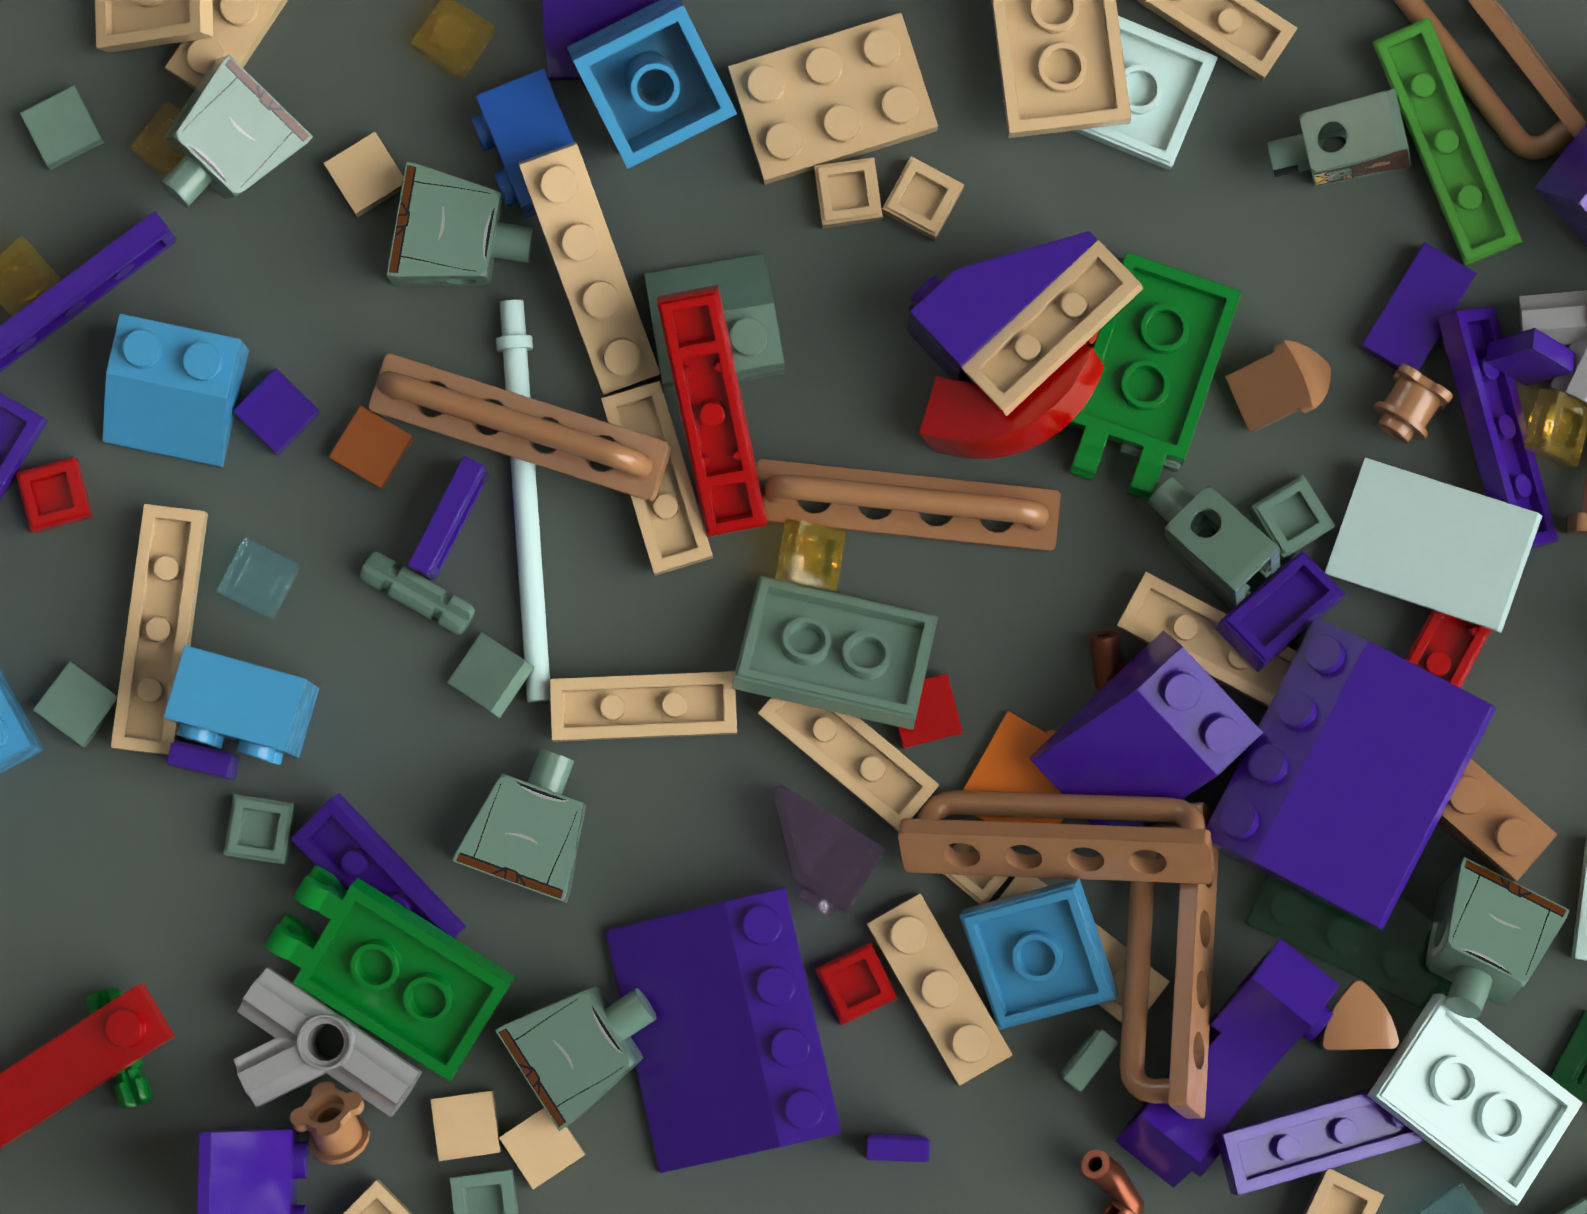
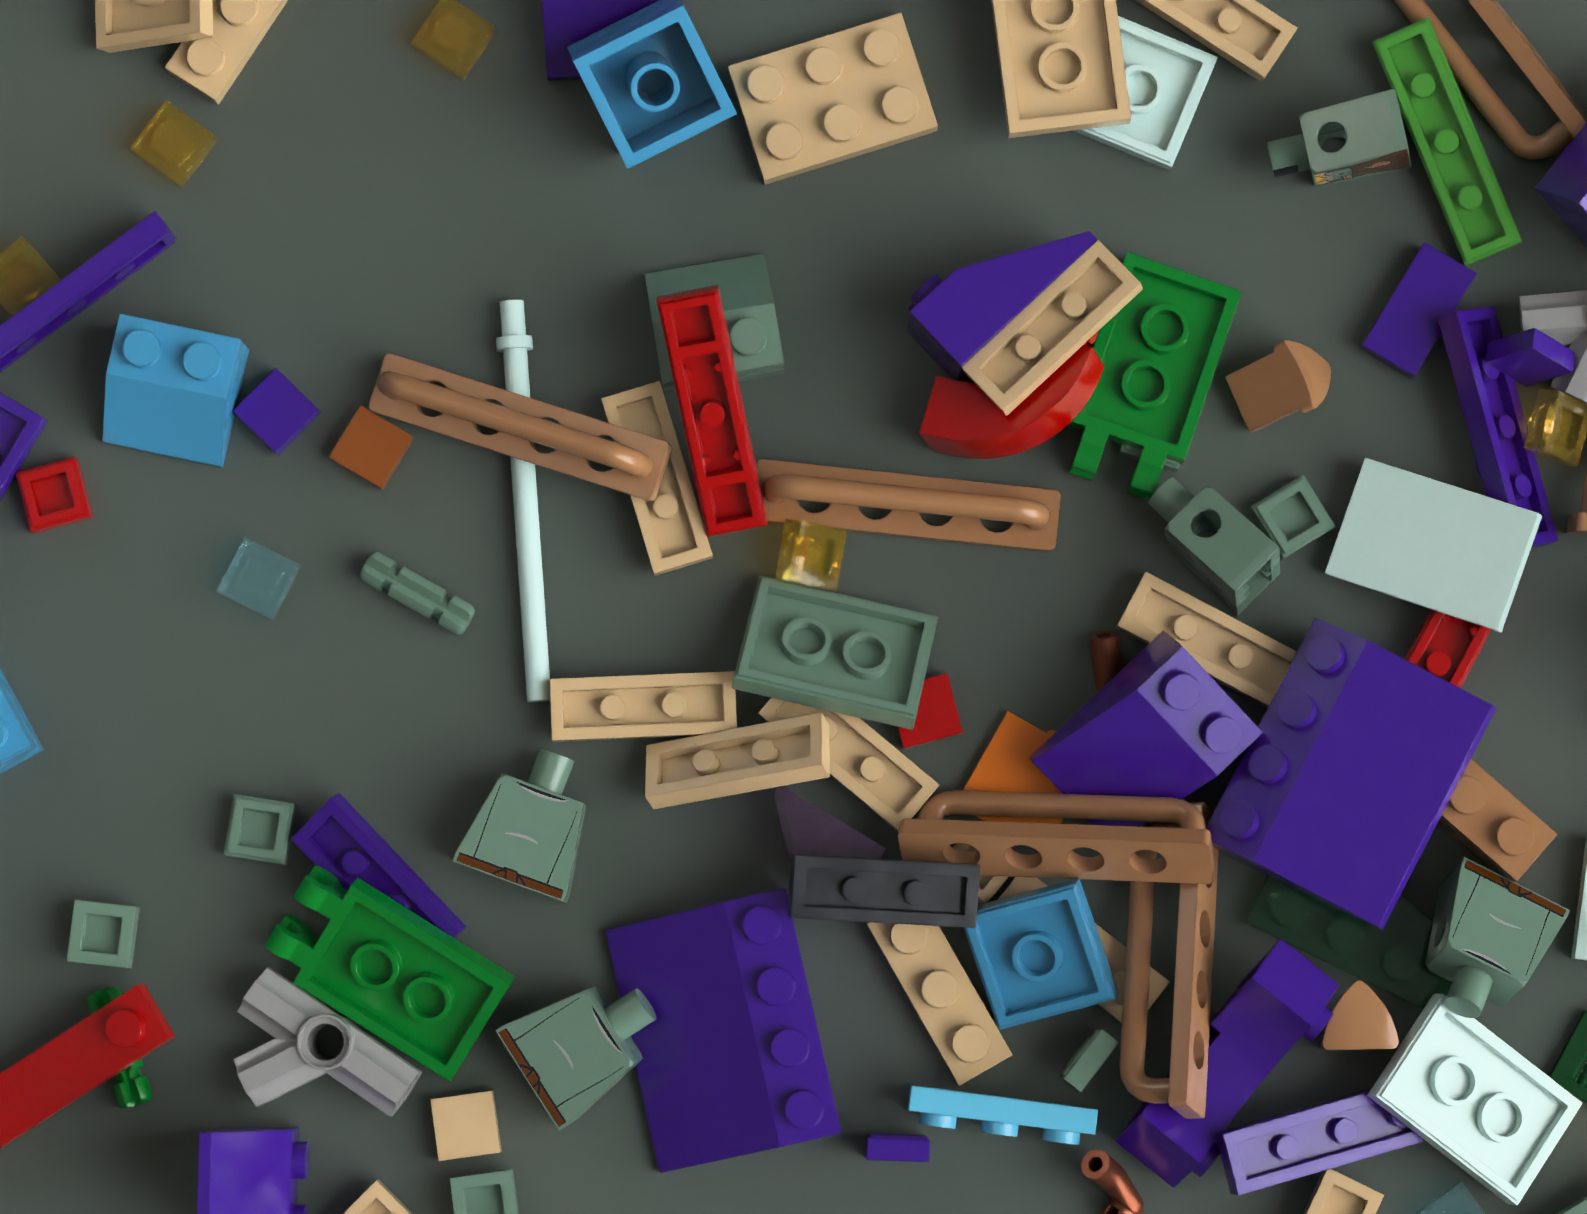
(62, 127): sand green tile -> none
(77, 704): sand green tile -> none
(103, 934): none -> sand green plate
(158, 625): tan plate -> none
(203, 760): dark purple tile -> none
(228, 135): torso -> none
(240, 702): dark azure brick -> none
(333, 1124): medium nougat brick -> none
(365, 174): tan tile -> none
(449, 518): dark purple tile -> none
(451, 232): sand green torso -> none
(490, 674): sand green tile -> none
(521, 123): blue brick -> none
(541, 1148): tan tile -> none
(589, 268): tan plate -> none
(737, 761): none -> tan plate
(848, 193): tan tile -> none
(856, 983): red tile -> none
(883, 890): none -> black plate
(922, 198): tan tile -> none
(1001, 1114): none -> medium azure plate
(1279, 611): dark purple tile -> none
(1410, 405): medium nougat brick -> none

